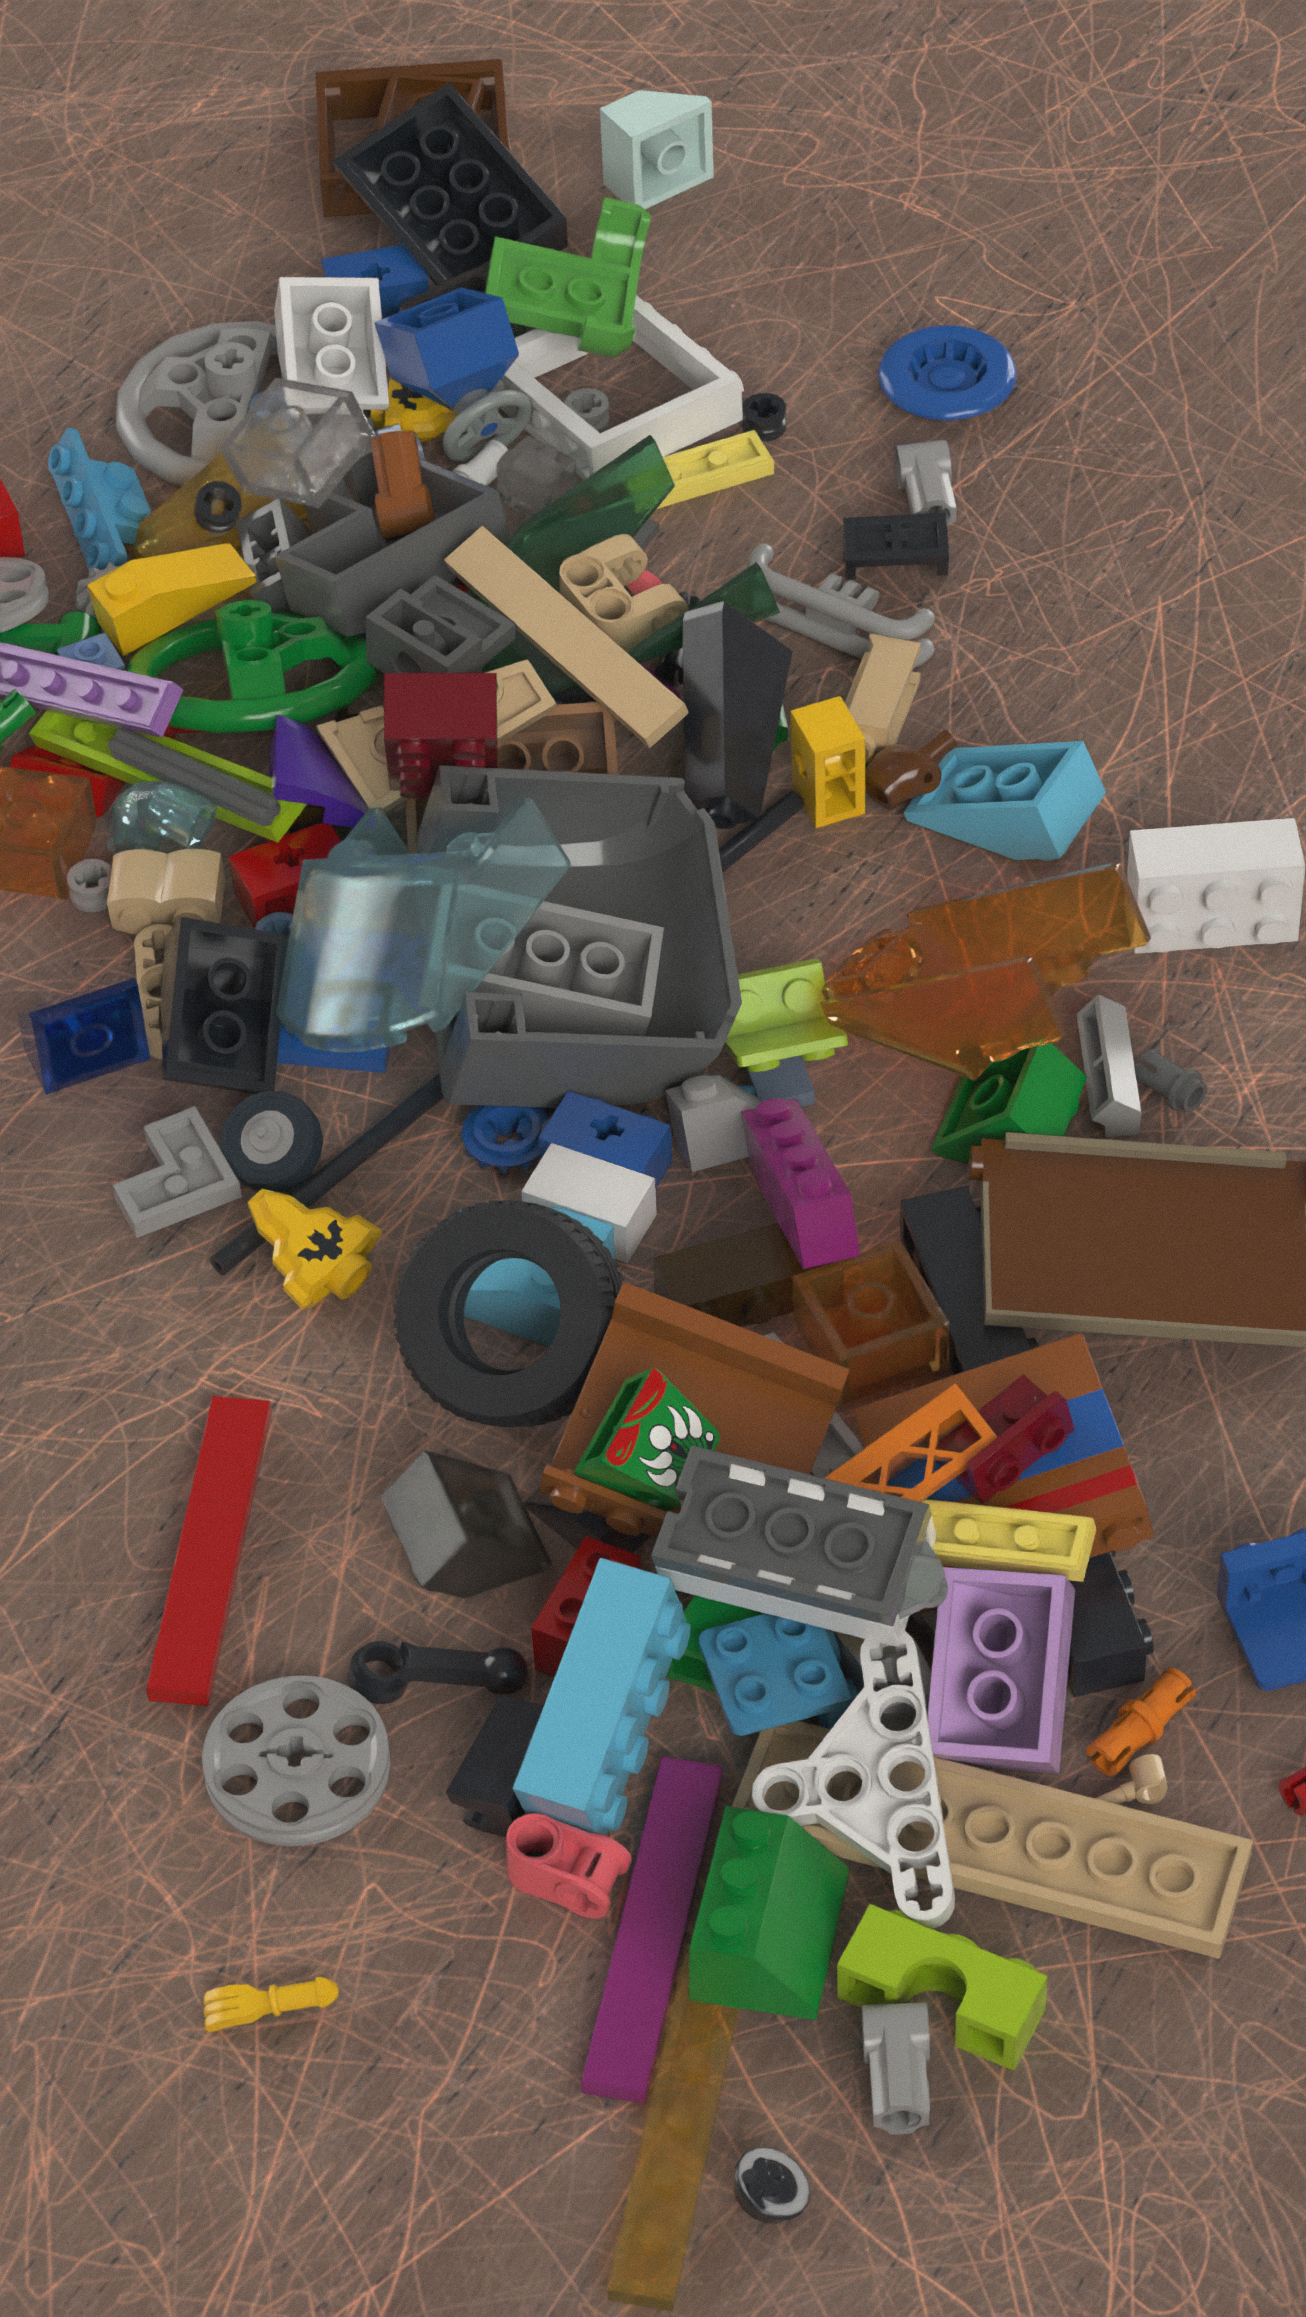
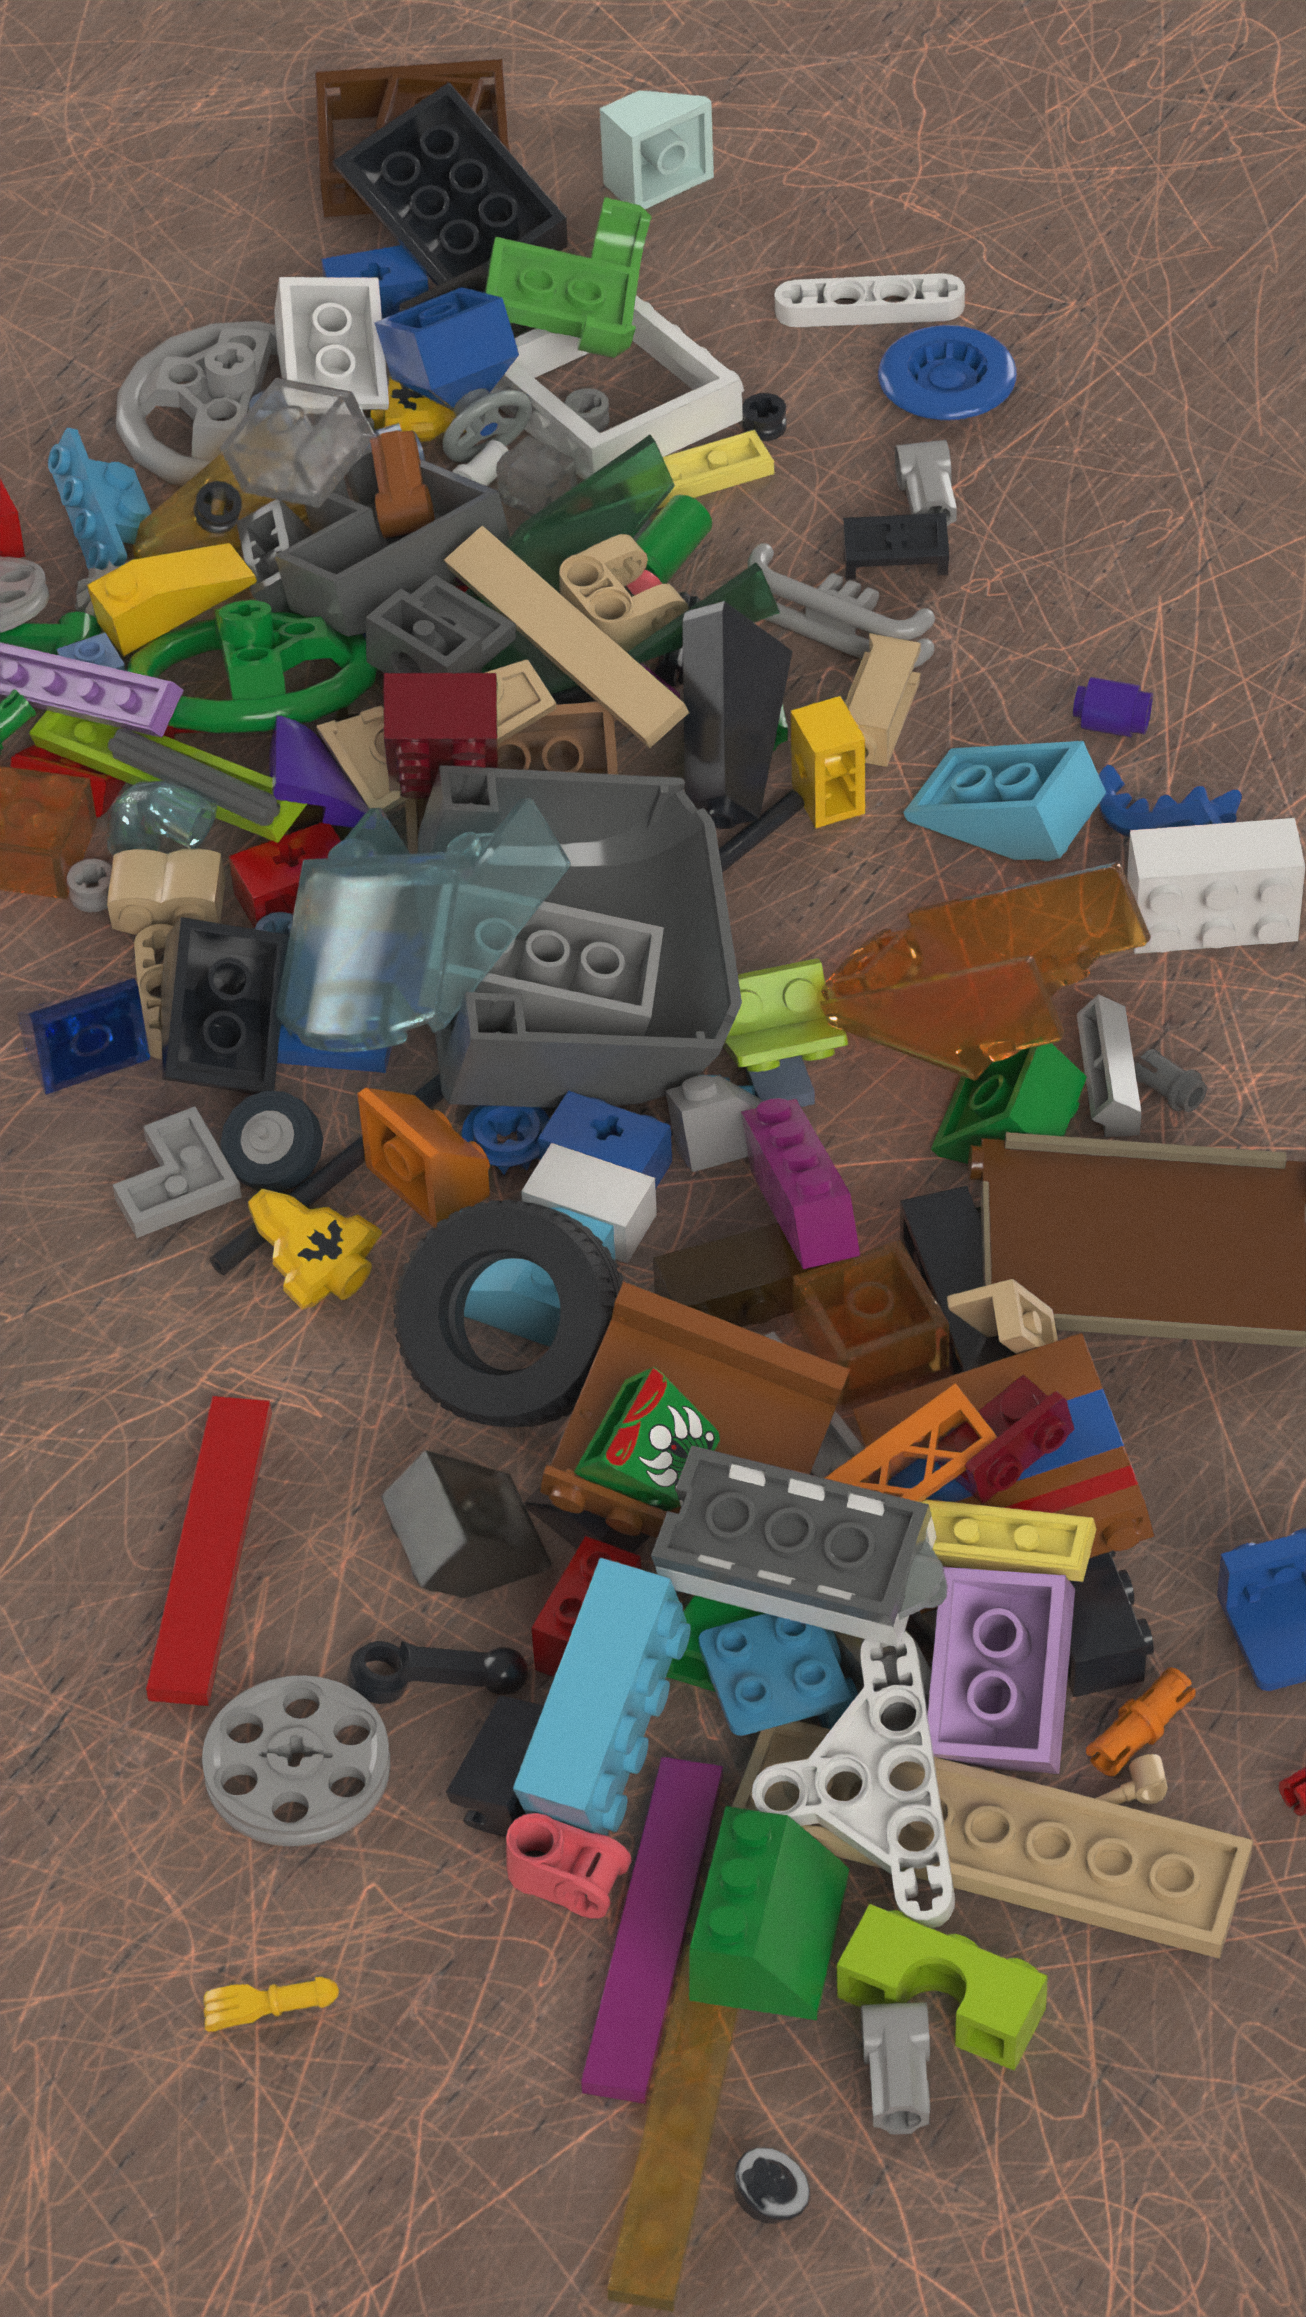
(421, 1155): none -> orange slope
(674, 535): none -> green pin
(904, 772): reddish brown piece -> none
(941, 300): none -> white beam
(1006, 1311): none -> tan panel
(1113, 707): none -> dark purple brick
(1167, 813): none -> blue piece

